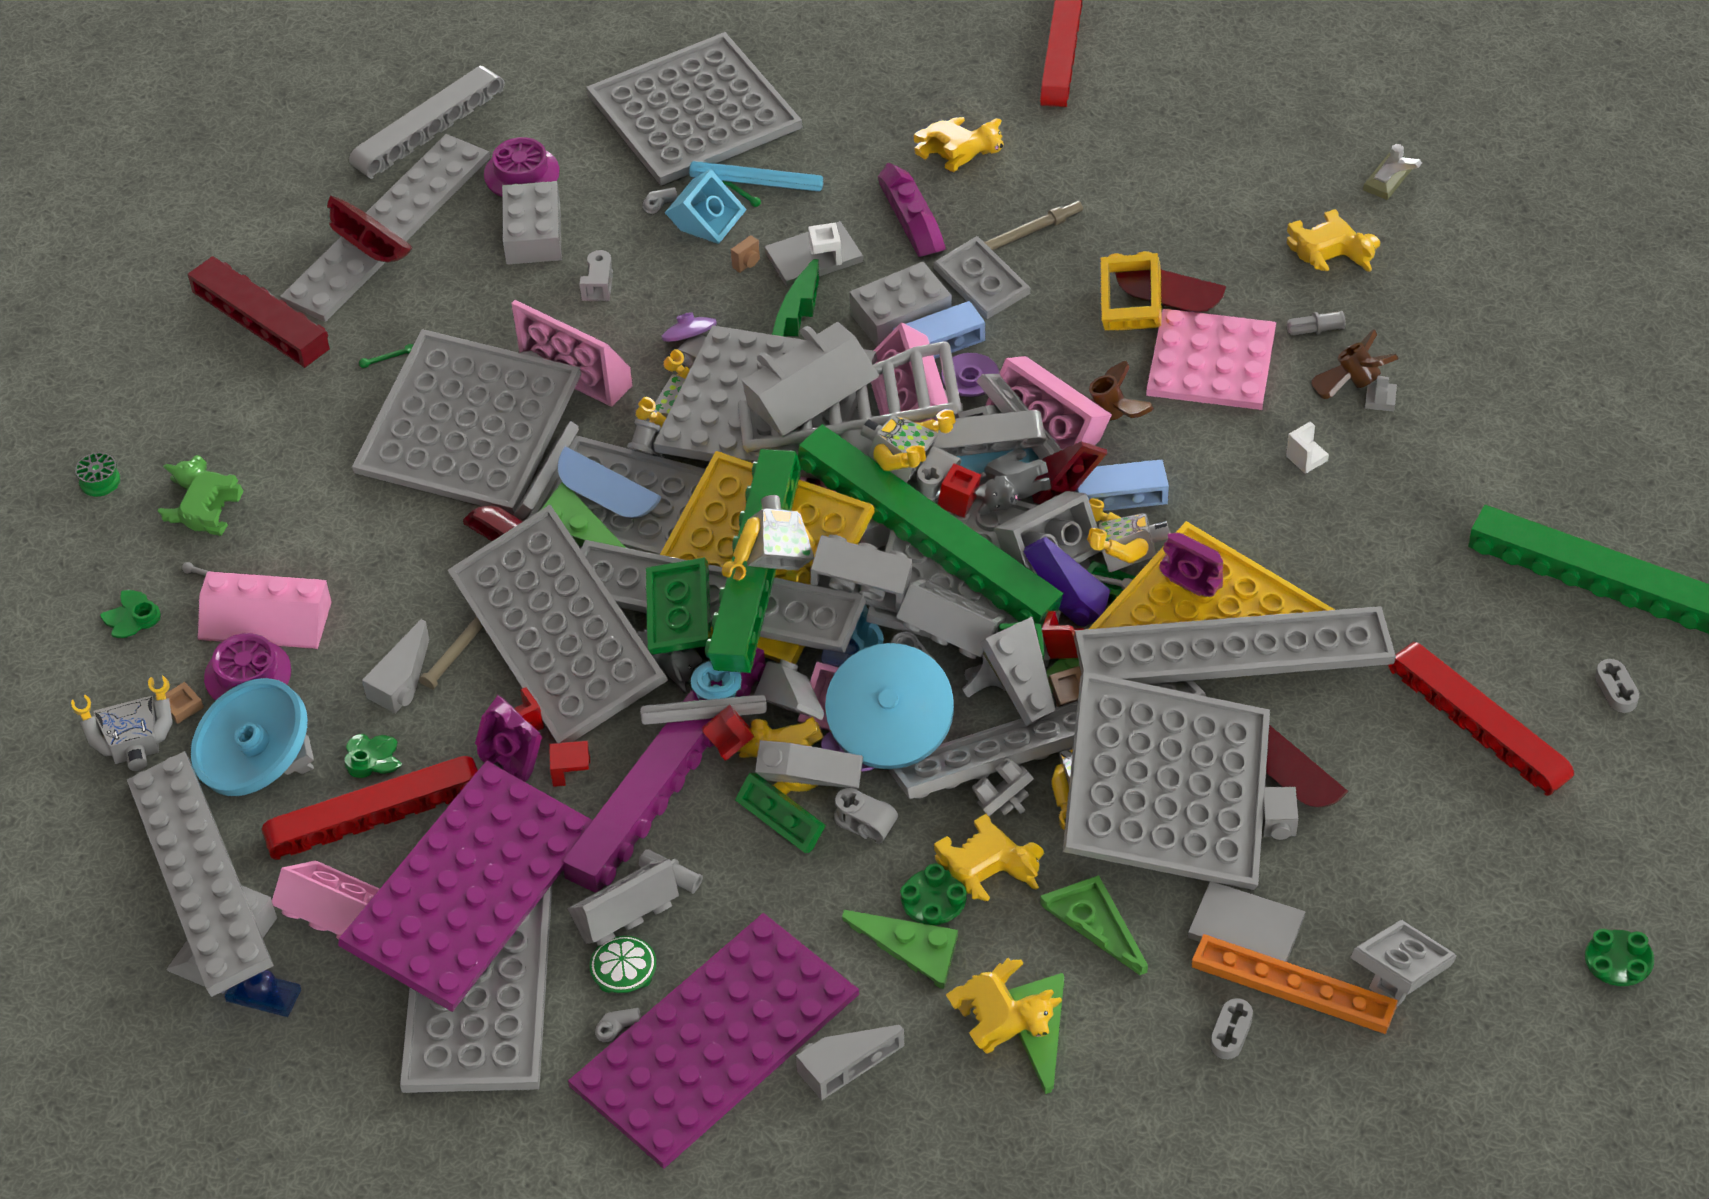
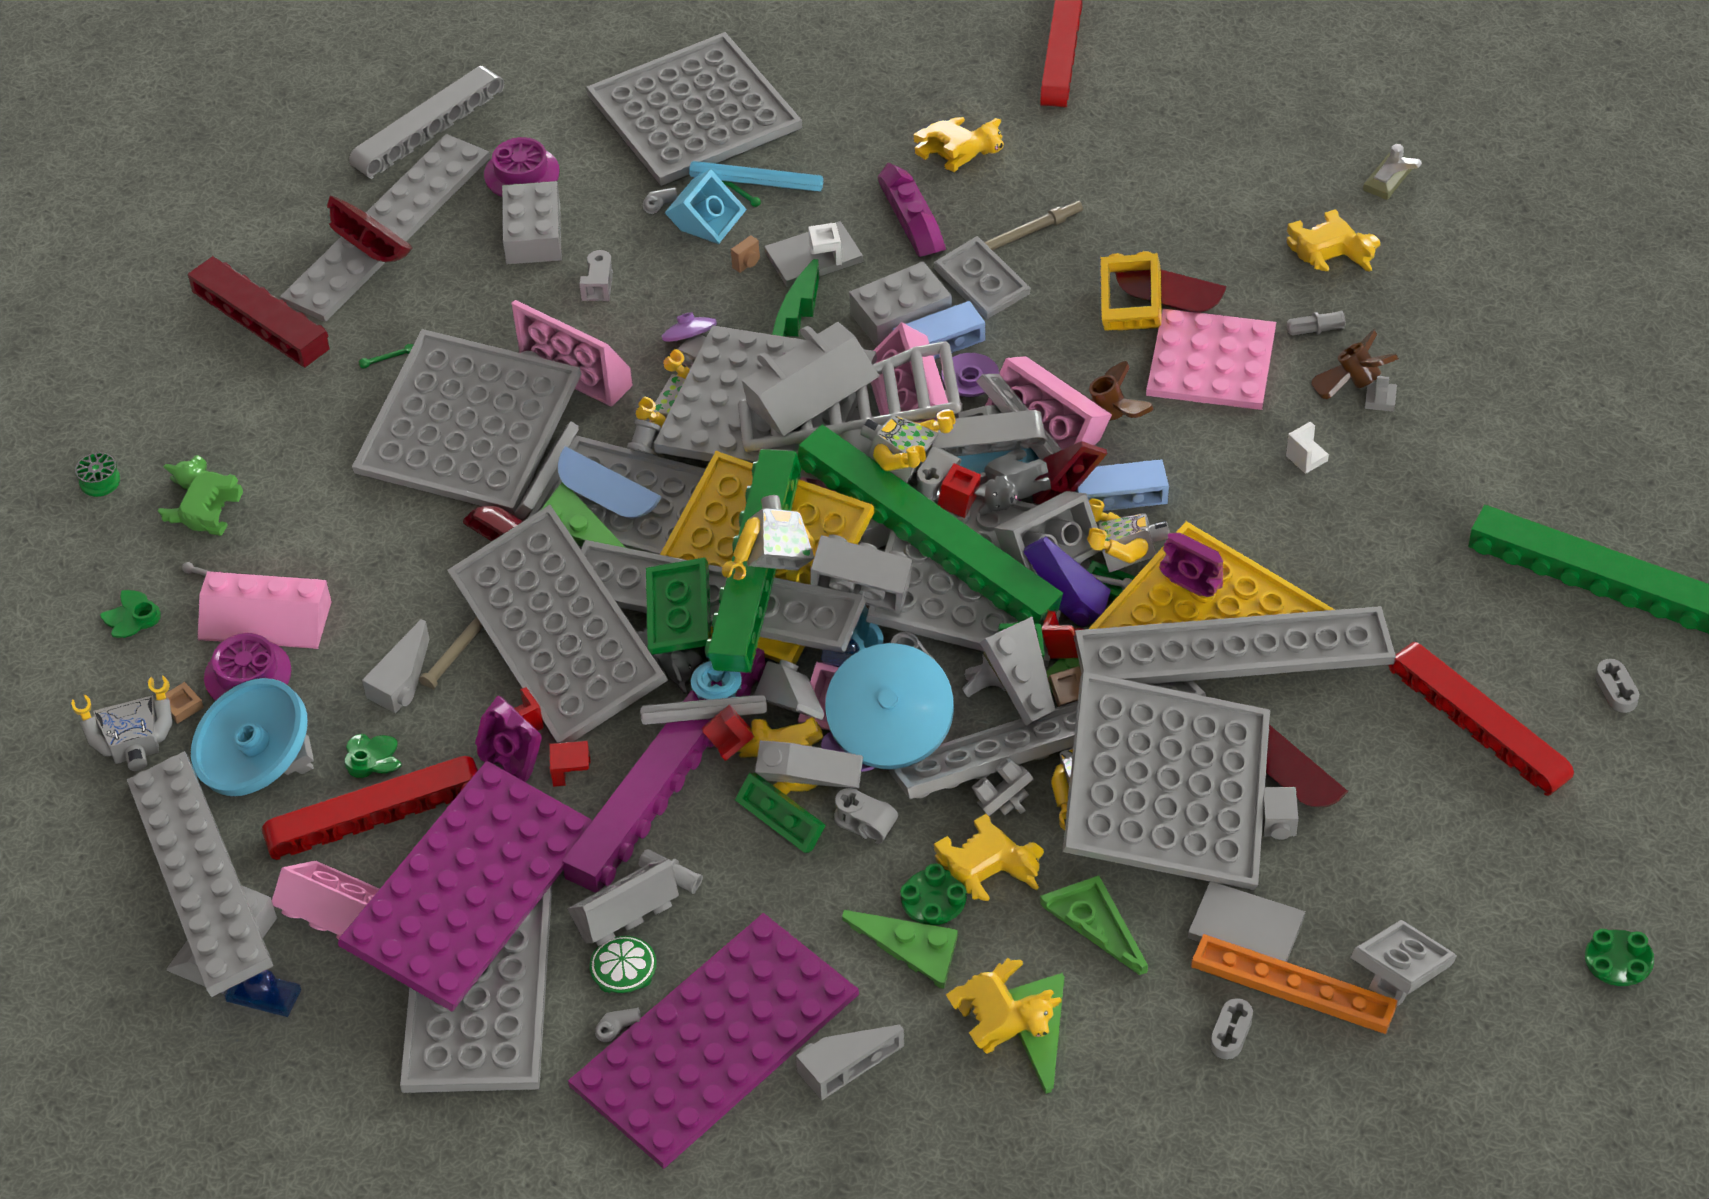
(948, 617): light grey slope -> none

